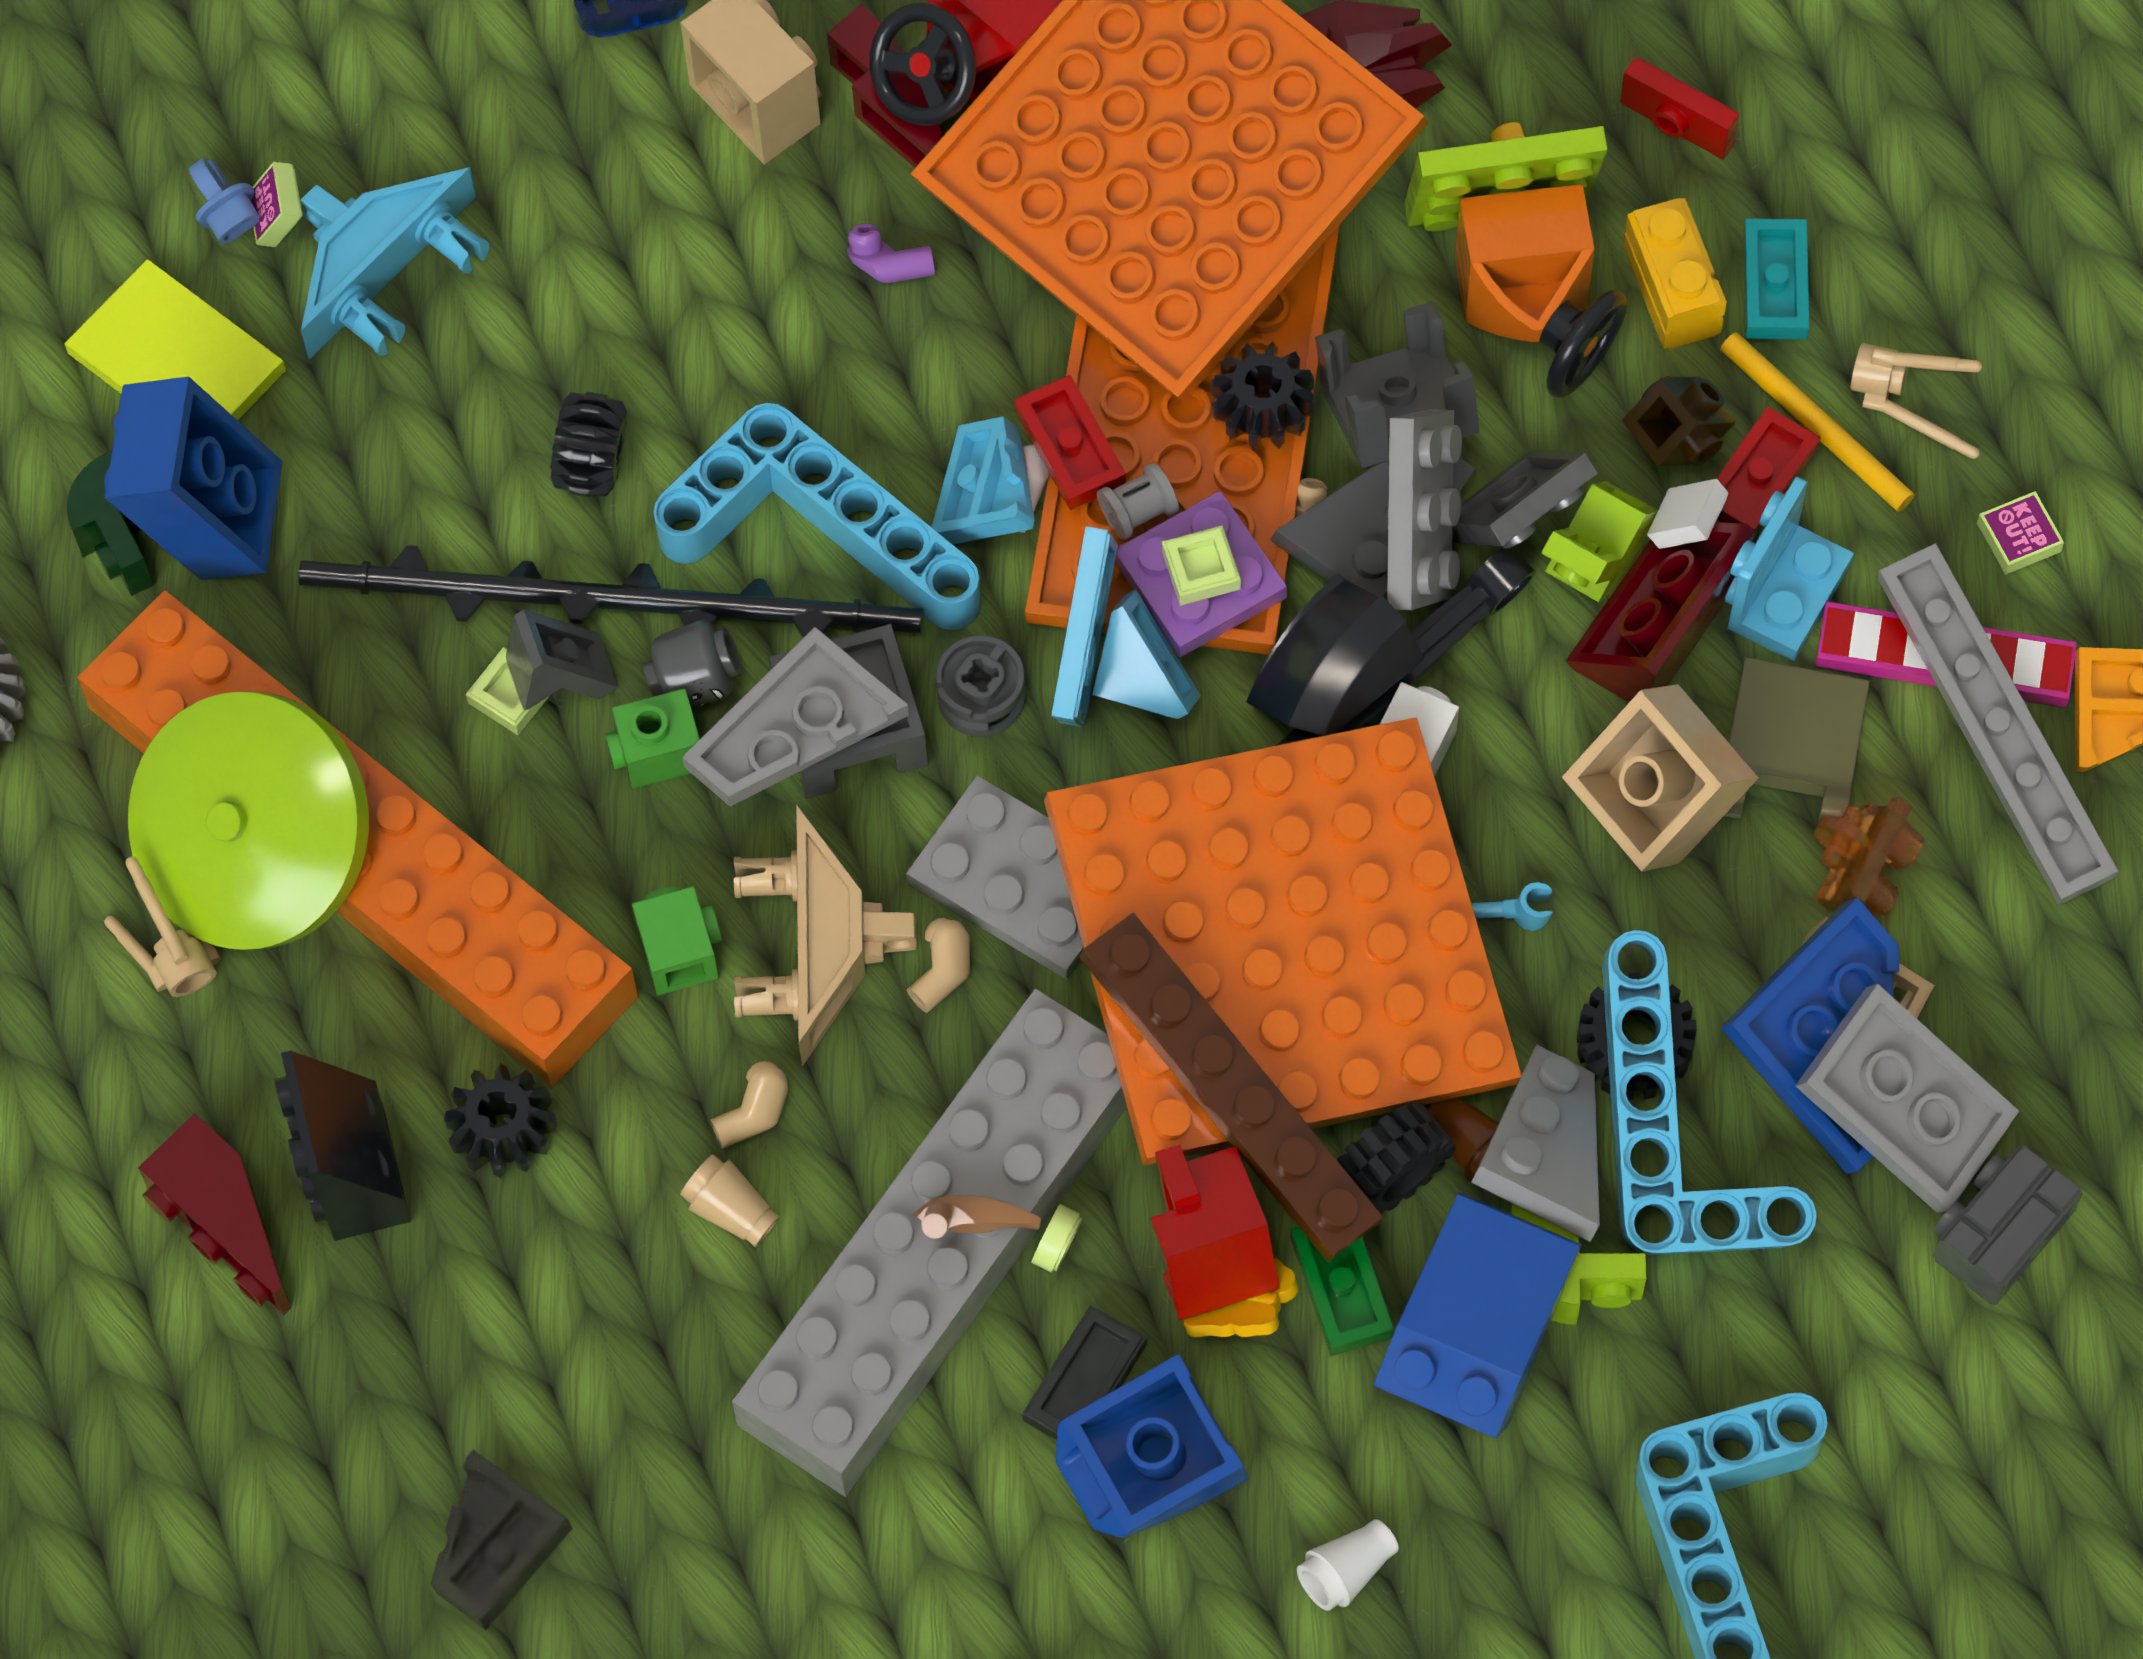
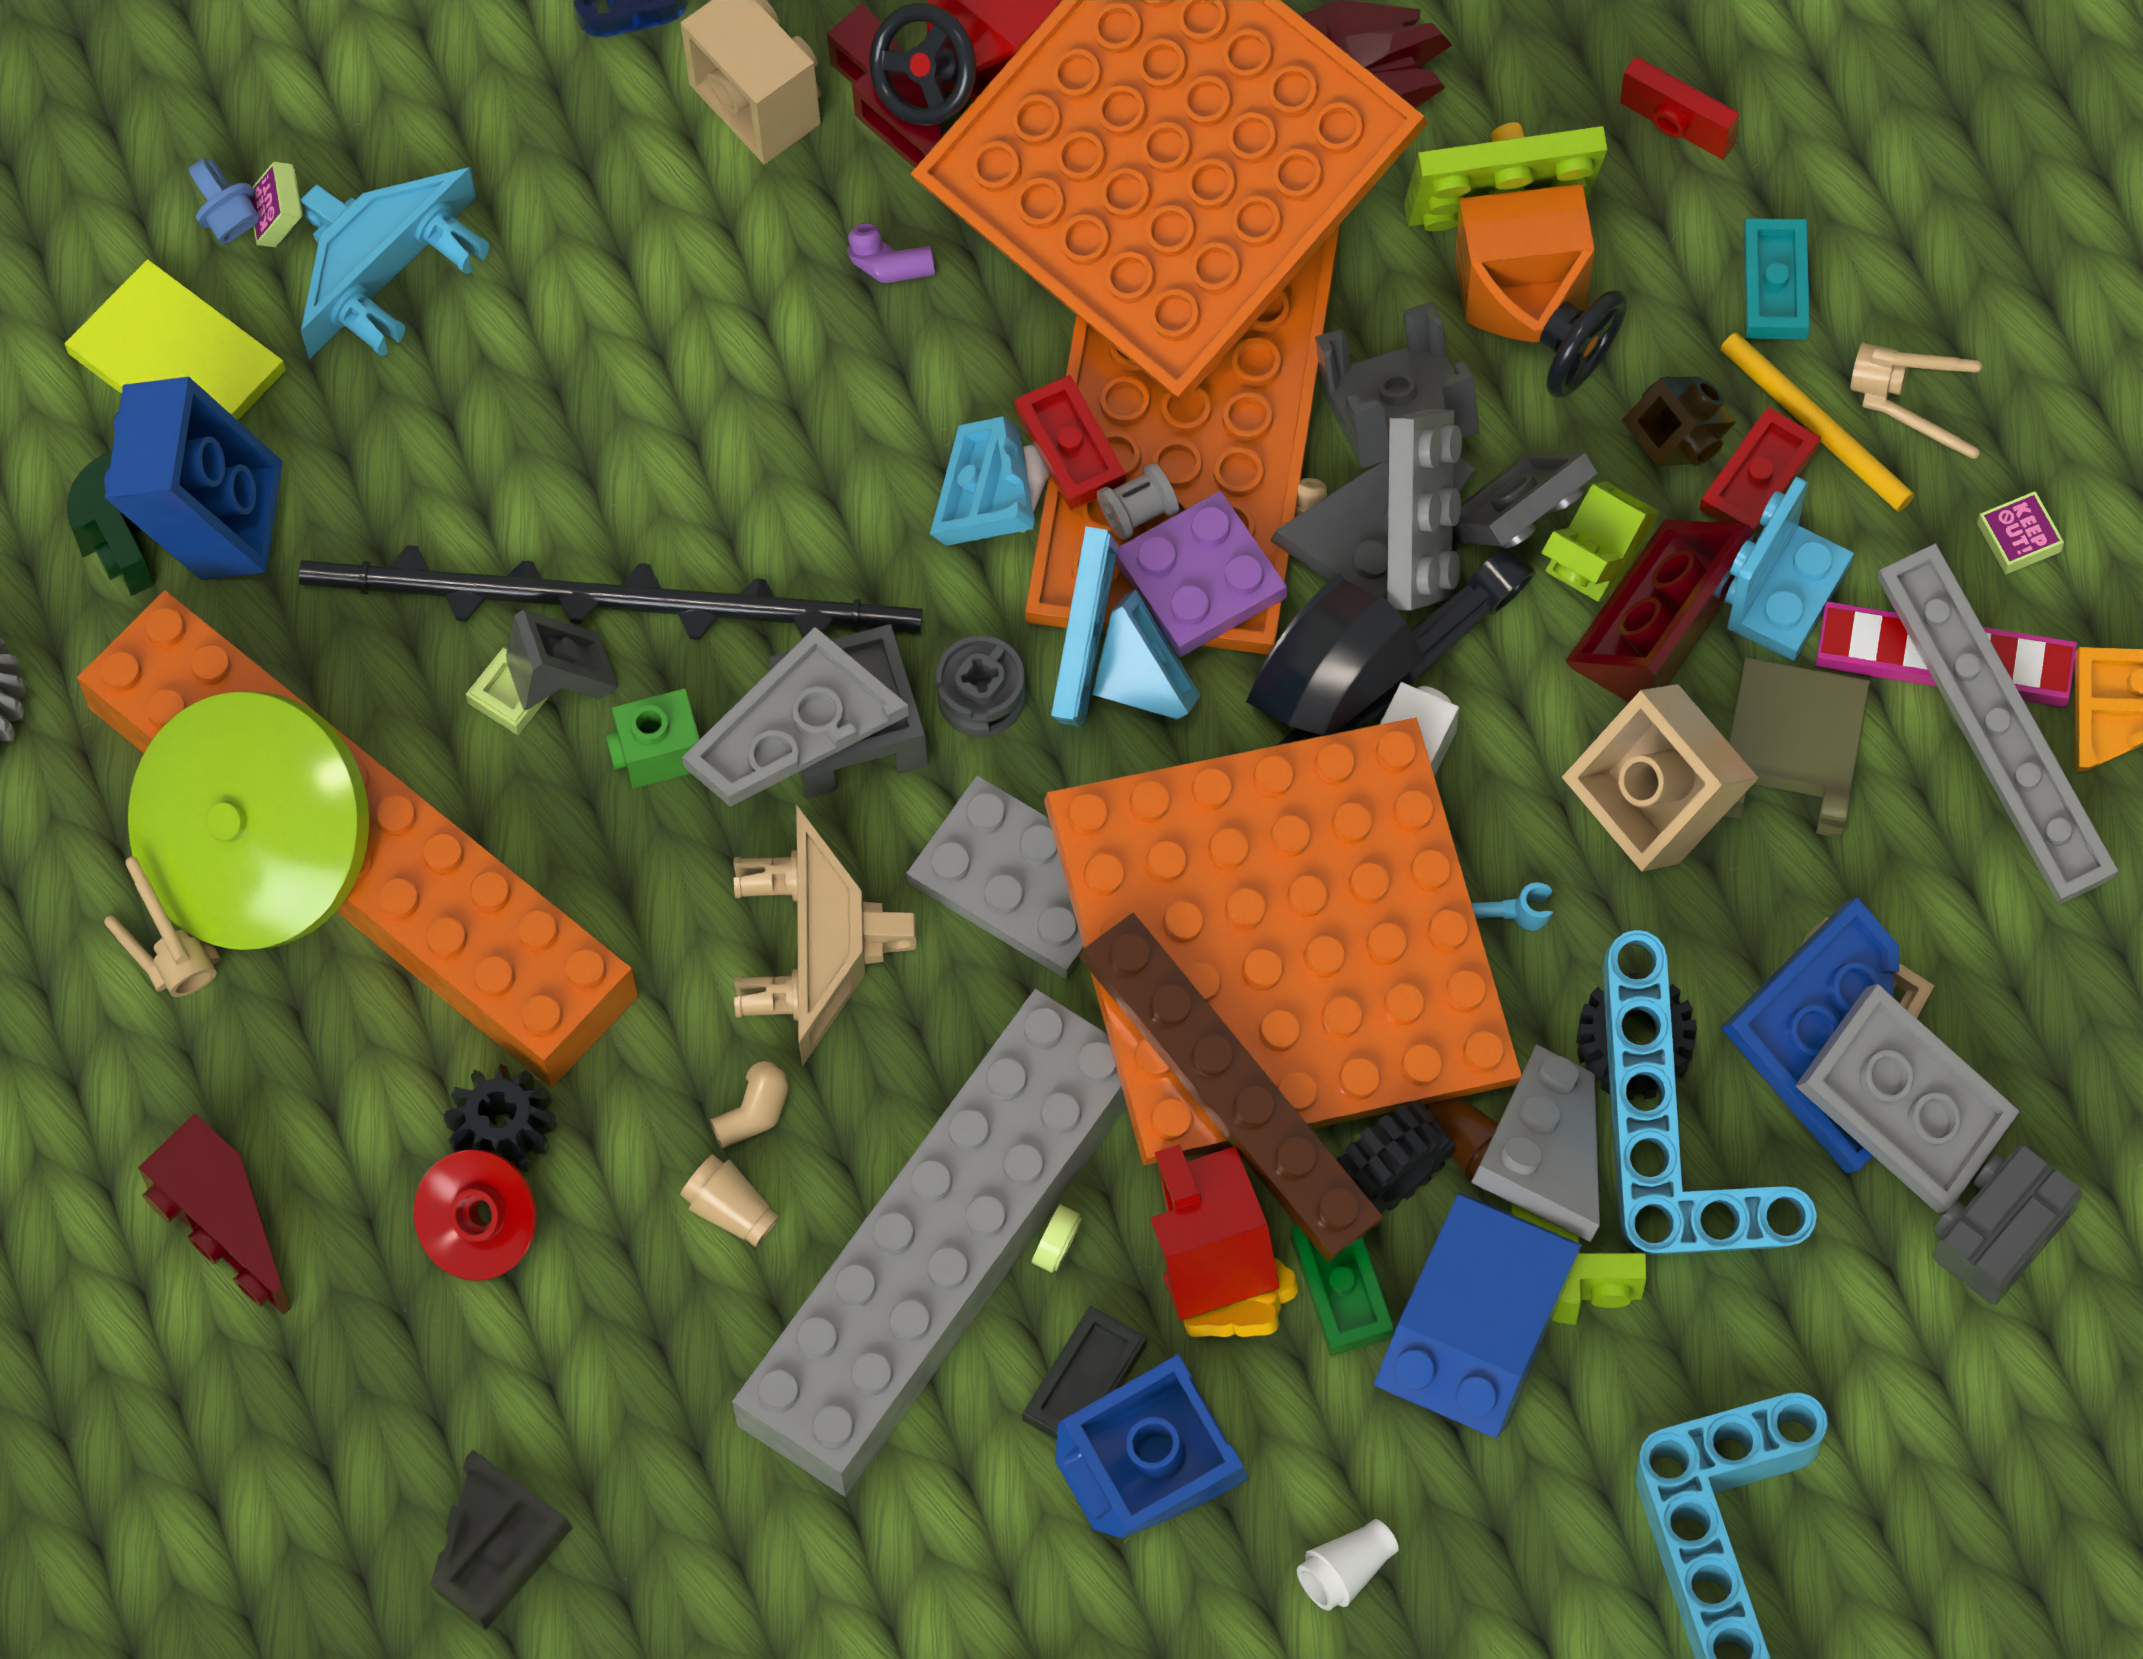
(341, 1147): black slope -> none
(449, 1218): none -> red dish
(588, 444): black gear -> none
(677, 938): bright green brick -> none
(694, 659): dark grey head -> none
(822, 504): medium azure beam -> none
(950, 963): tan arm -> none
(972, 1215): medium nougat bar -> none
(1201, 565): yellowish green tile -> none
(1266, 373): black gear -> none
(1674, 273): yellow brick -> none
(1688, 513): white tile -> none
(1859, 848): clear orange hips -> none

